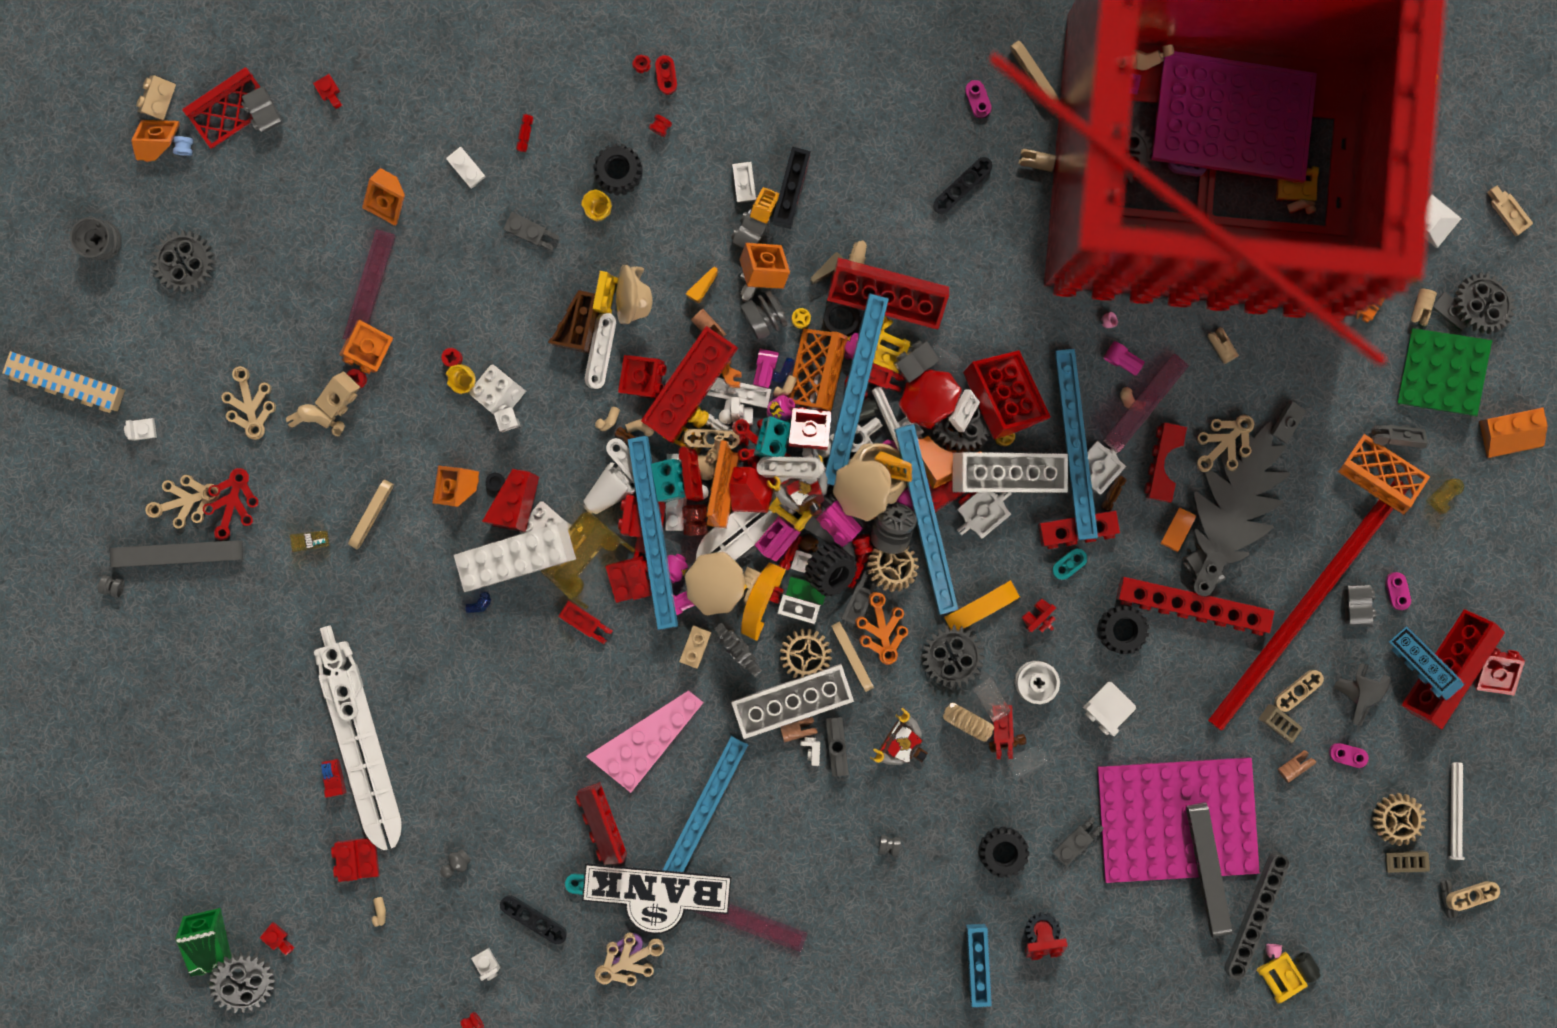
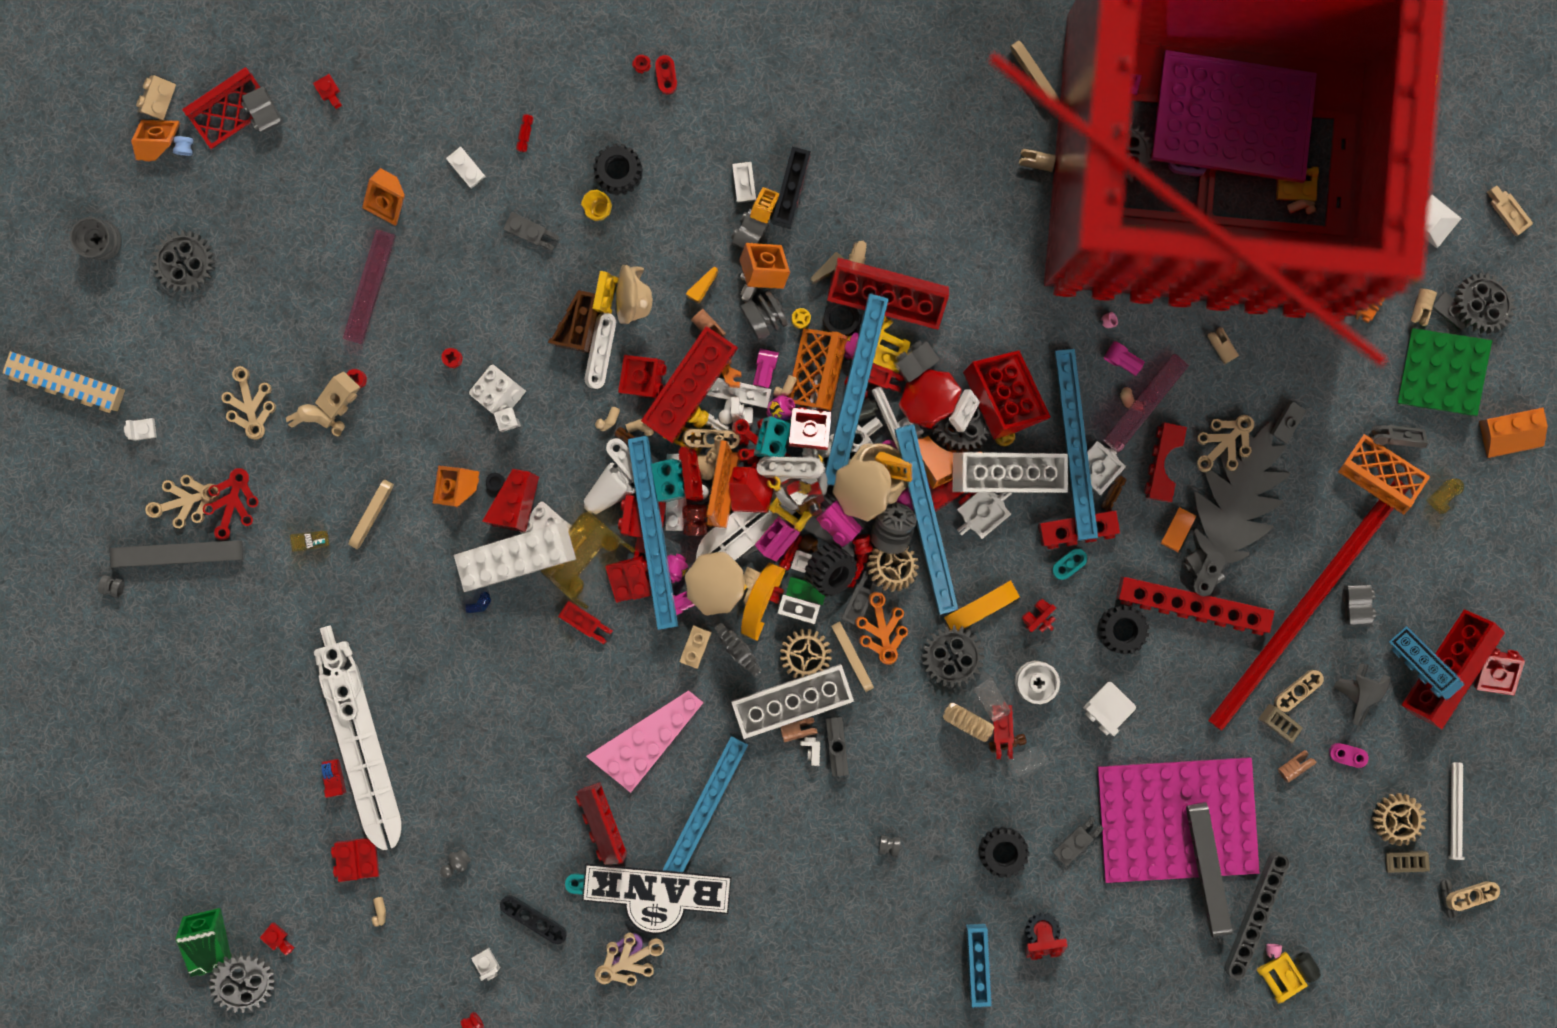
(365, 347): orange plate -> none
(460, 378): yellow hair -> none
(660, 125): red wheel -> none
(761, 926): clear pink plate -> none
(786, 370): clear blue arm -> none
(901, 742): torso -> none
(962, 185): black beam -> none
(978, 98): dark pink plate -> none
(1145, 61): tan arm -> none
(1395, 591): dark pink plate -> none

